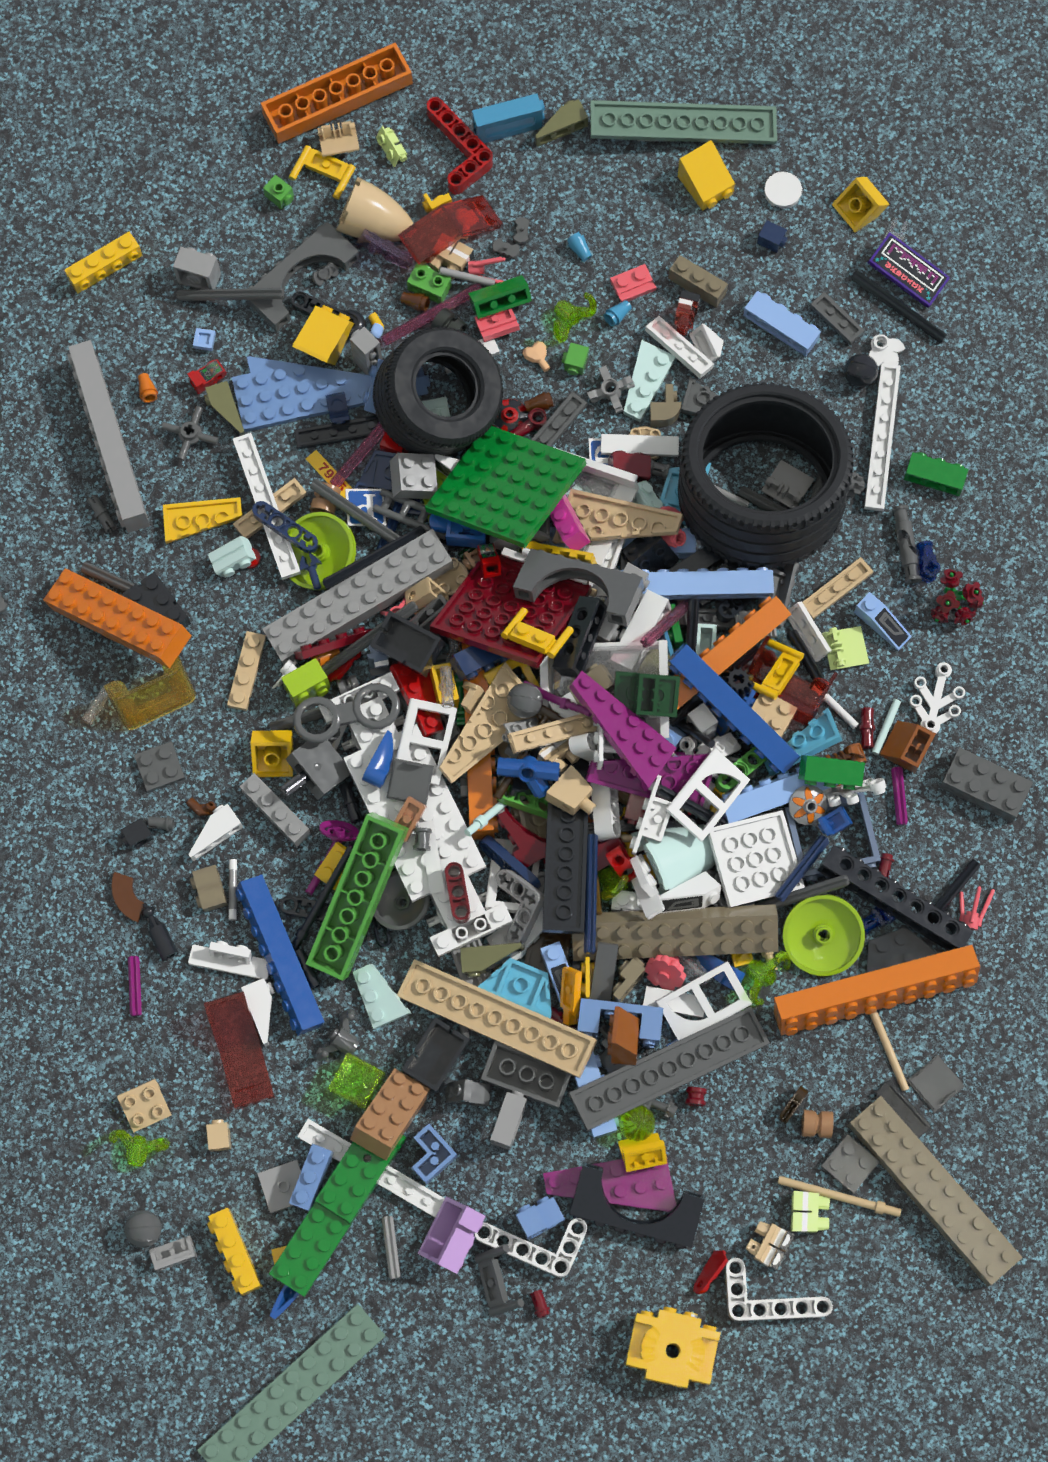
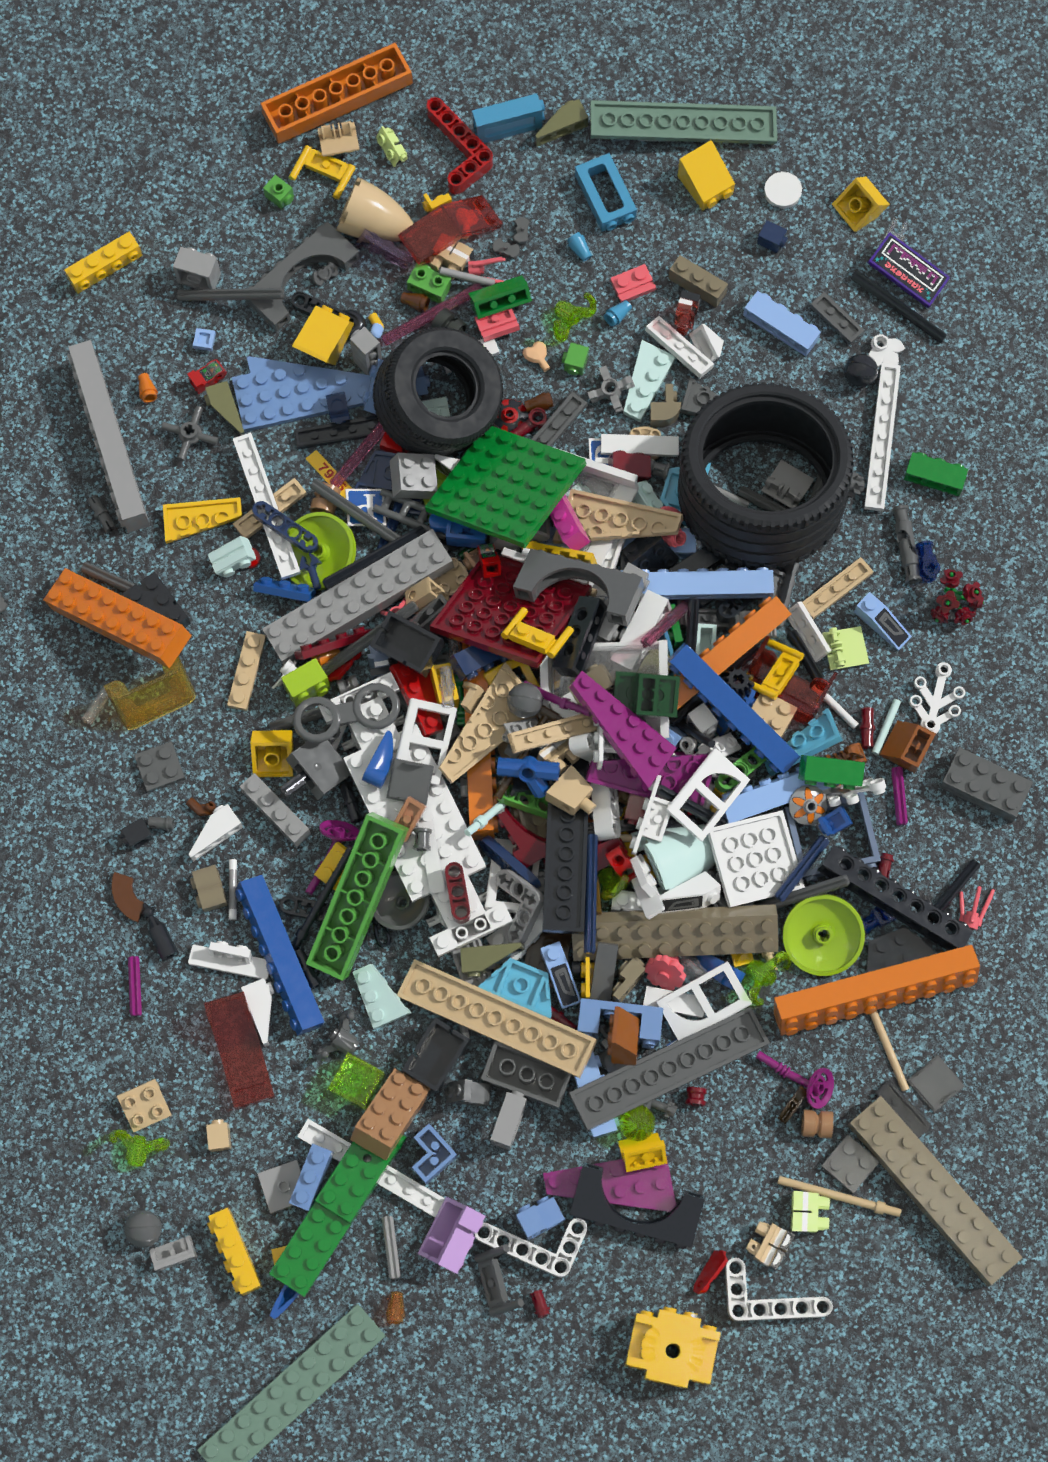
(284, 589): none -> blue plate
(395, 1311): none -> clear orange cone
(570, 995): light orange hinge -> none
(605, 220): none -> dark azure piece
(812, 1085): none -> magenta dish

